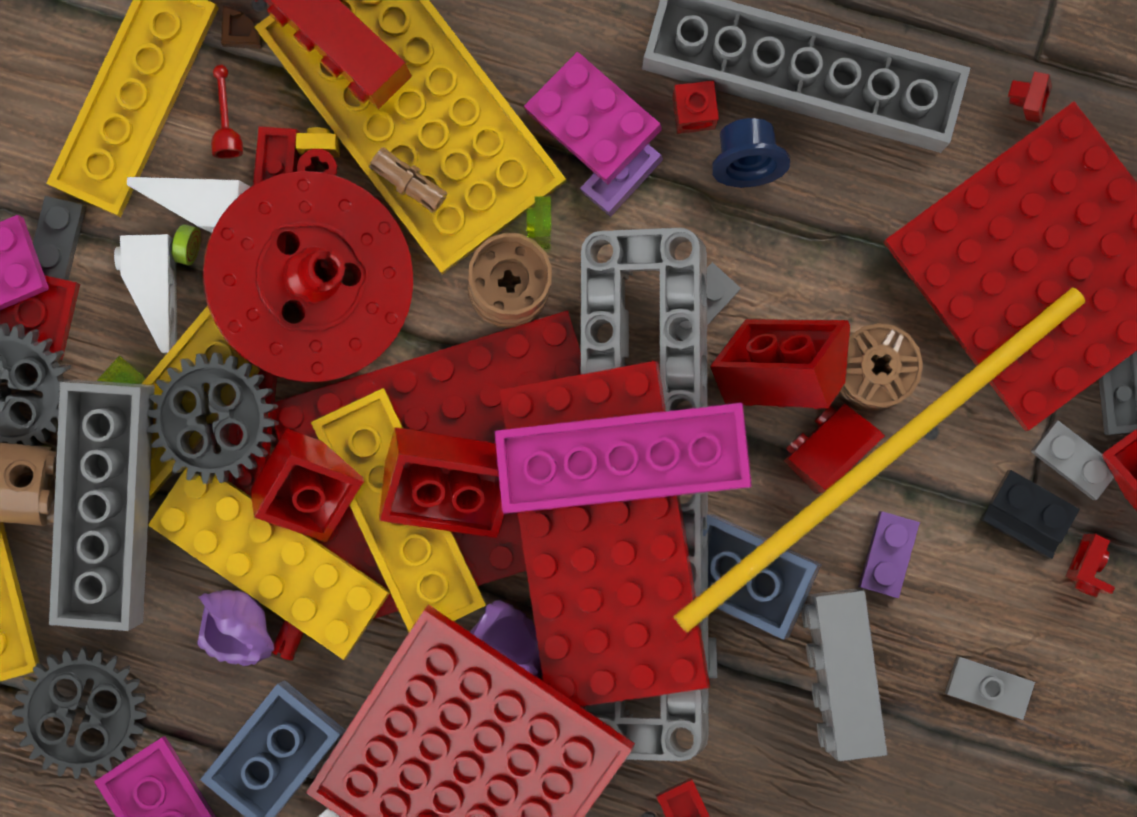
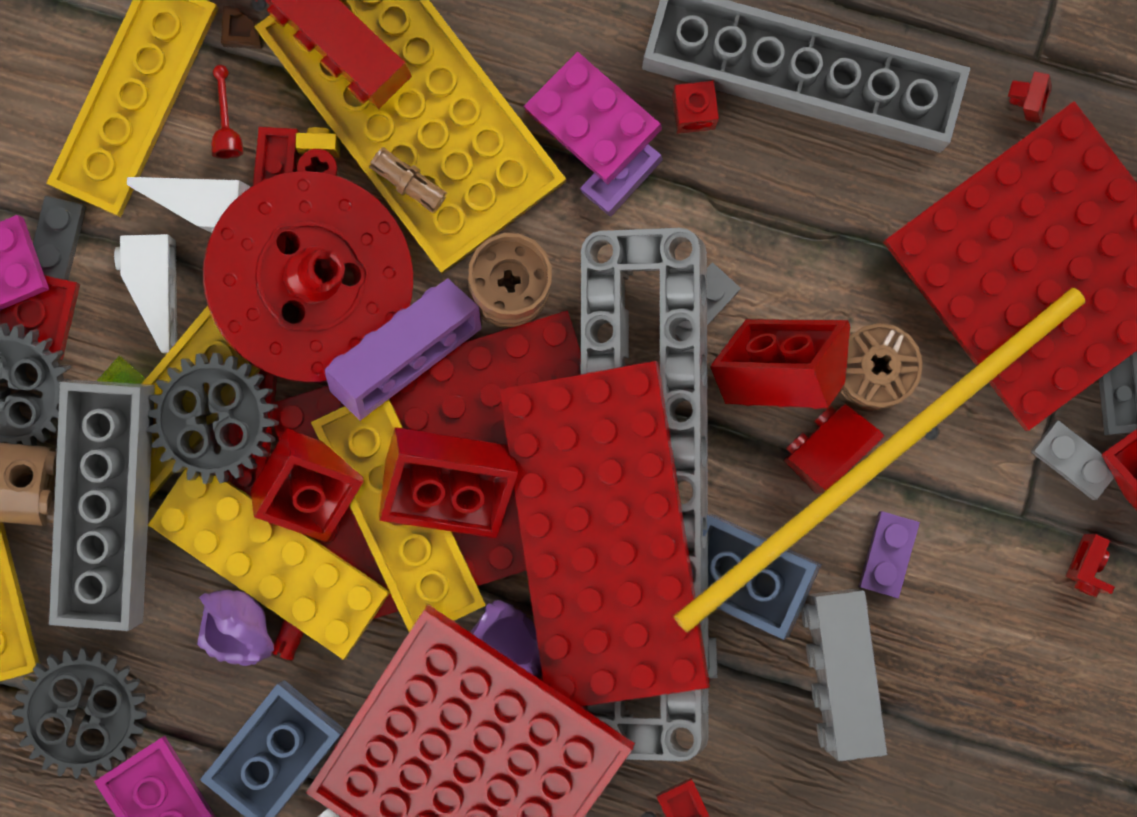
(186, 244): lime tile -> none
(403, 348): none -> medium lavender brick
(540, 221): clear neon green plate -> none
(623, 458): dark pink plate -> none
(749, 154): dark blue piece -> none
(989, 687): light grey plate -> none
(1029, 514): black plate -> none

